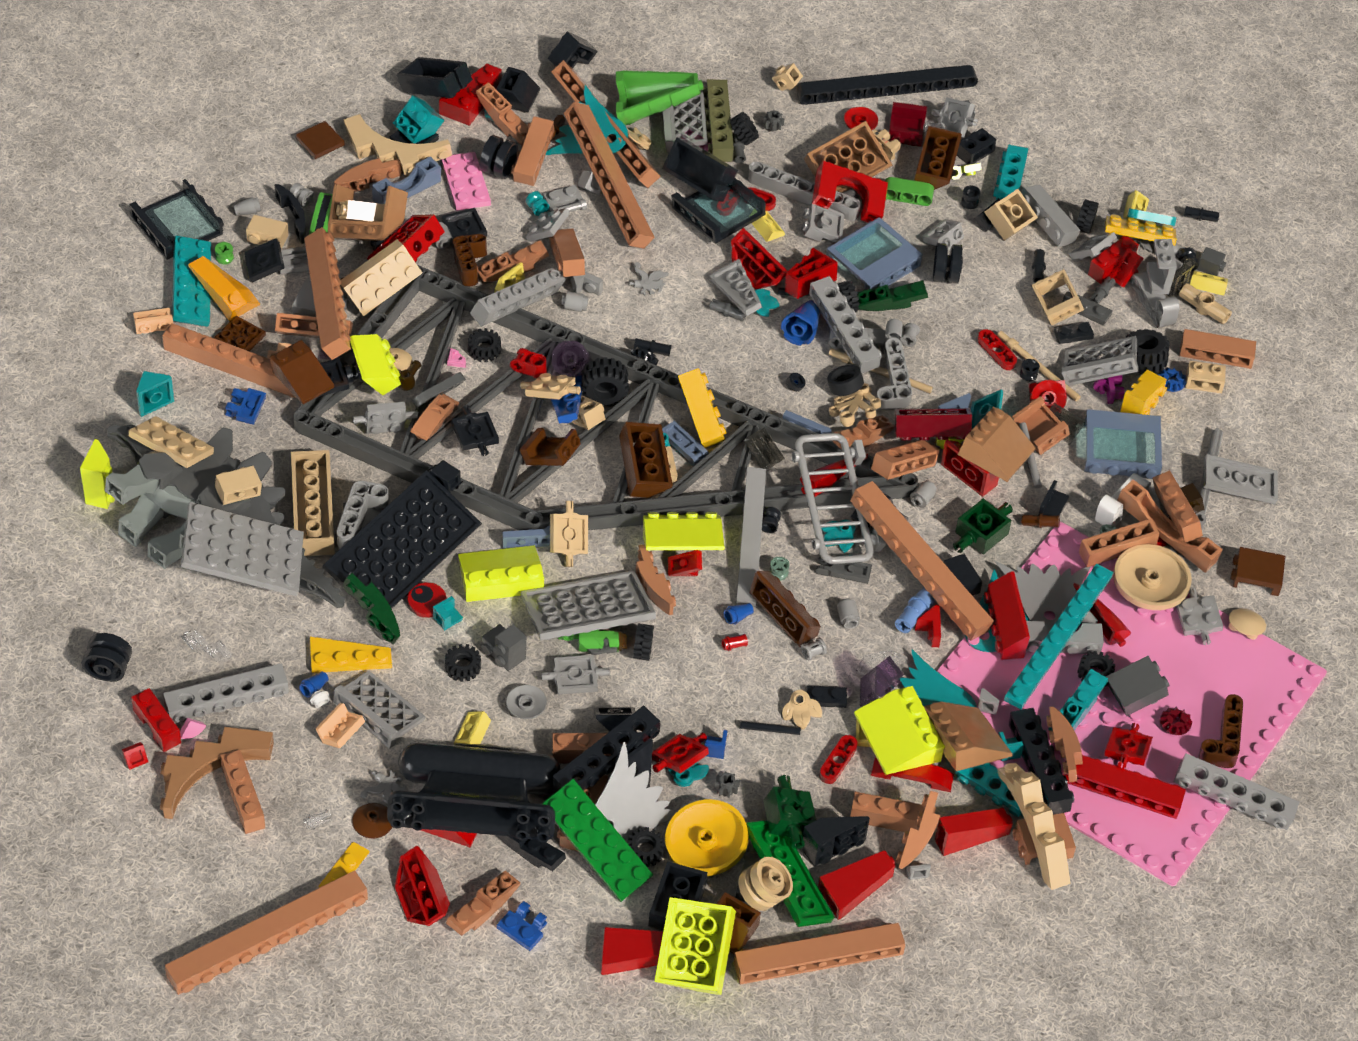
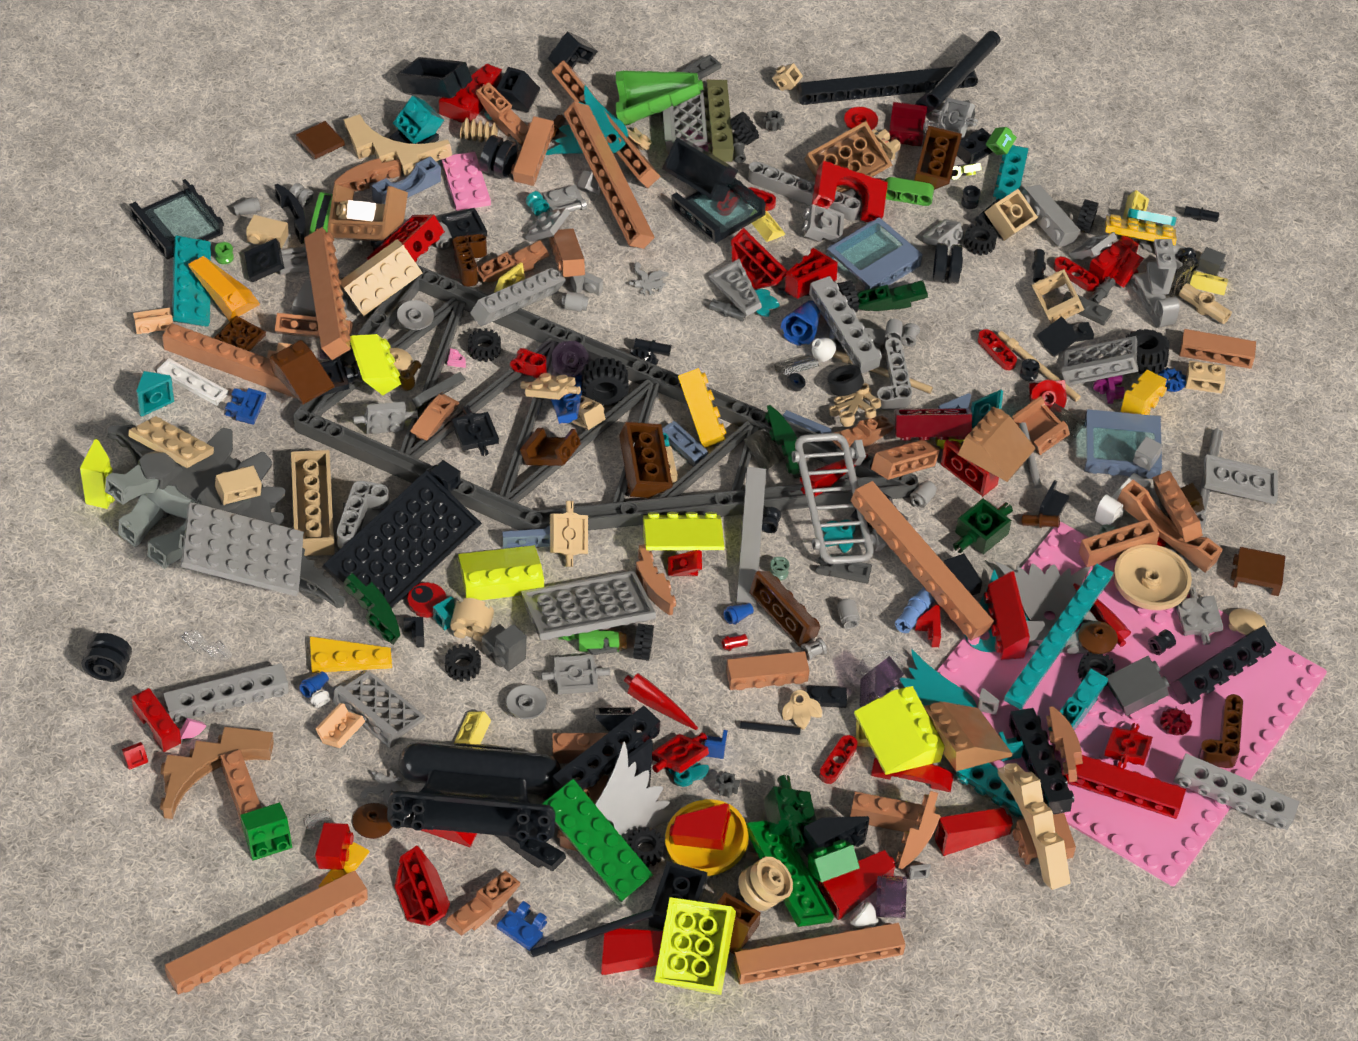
(193, 382): none -> white tile
(266, 831): none -> green slope
(334, 846): none -> red brick
(415, 315): none -> light grey dish
(416, 626): none -> black bracket
(471, 619): none -> tan brick
(477, 130): none -> tan piece
(552, 946): none -> black bar
(653, 697): none -> red piece
(702, 828): none -> red slope
(704, 67): none -> dark grey hinge
(767, 670): none -> nougat brick
(783, 434): none -> dark green slope
(796, 365): none -> clear smoke plate
(823, 349): none -> white brick
(832, 861): none -> slope
(864, 916): none -> white brick
(891, 896): none -> clear purple brick
(938, 91): none -> black piece
(981, 232): none -> black tyre
(1001, 140): none -> bright green brick
(1058, 336): none -> black piece
(1083, 280): none -> red beam
(1097, 643): none -> reddish brown dish
(1147, 453): none -> light grey brick
(1163, 641): none -> black wheel
(1185, 687): none -> black brick

